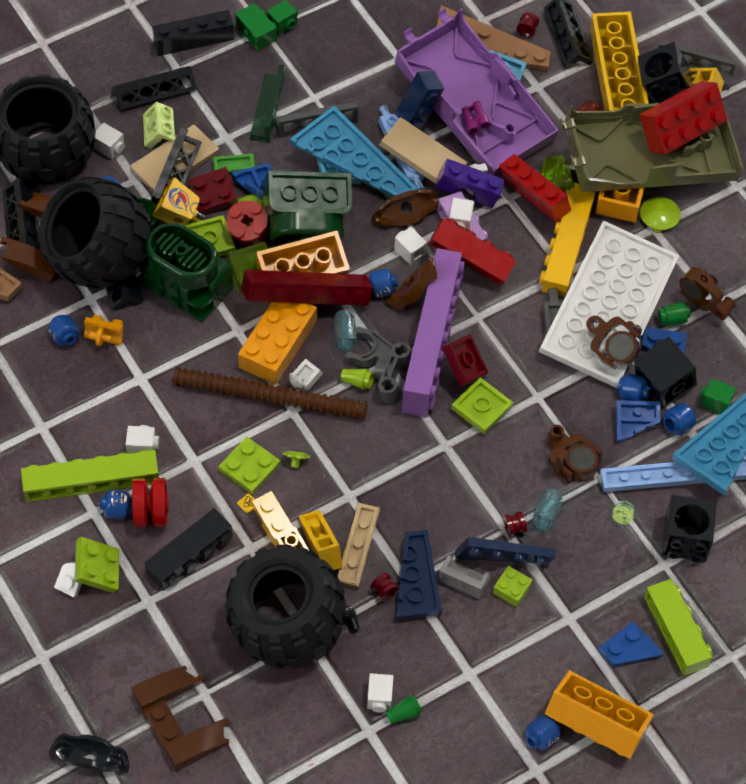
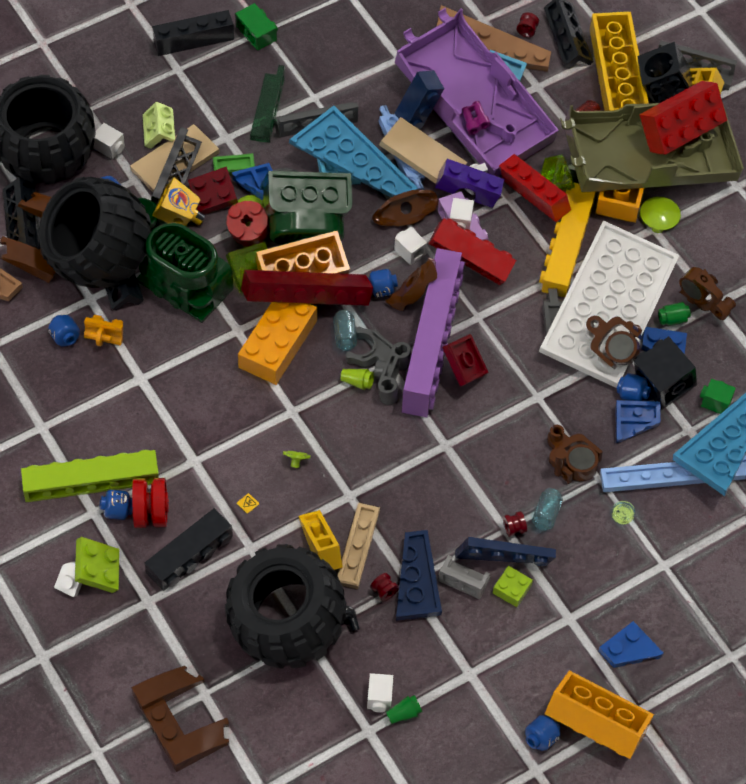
(73, 748): black piece -> none
(141, 438): white brick -> none
(150, 80): black fence -> none
(216, 232): lime plate -> none
(249, 465): lime plate -> none
(269, 393): reddish brown piece -> none
(276, 522): slope -> none
(284, 16): green brick -> none
(304, 376): white plate -> none
(482, 405): lime plate -> none
(678, 627): lime brick -> none
(679, 419): blue head -> none
(693, 513): black brick -> none

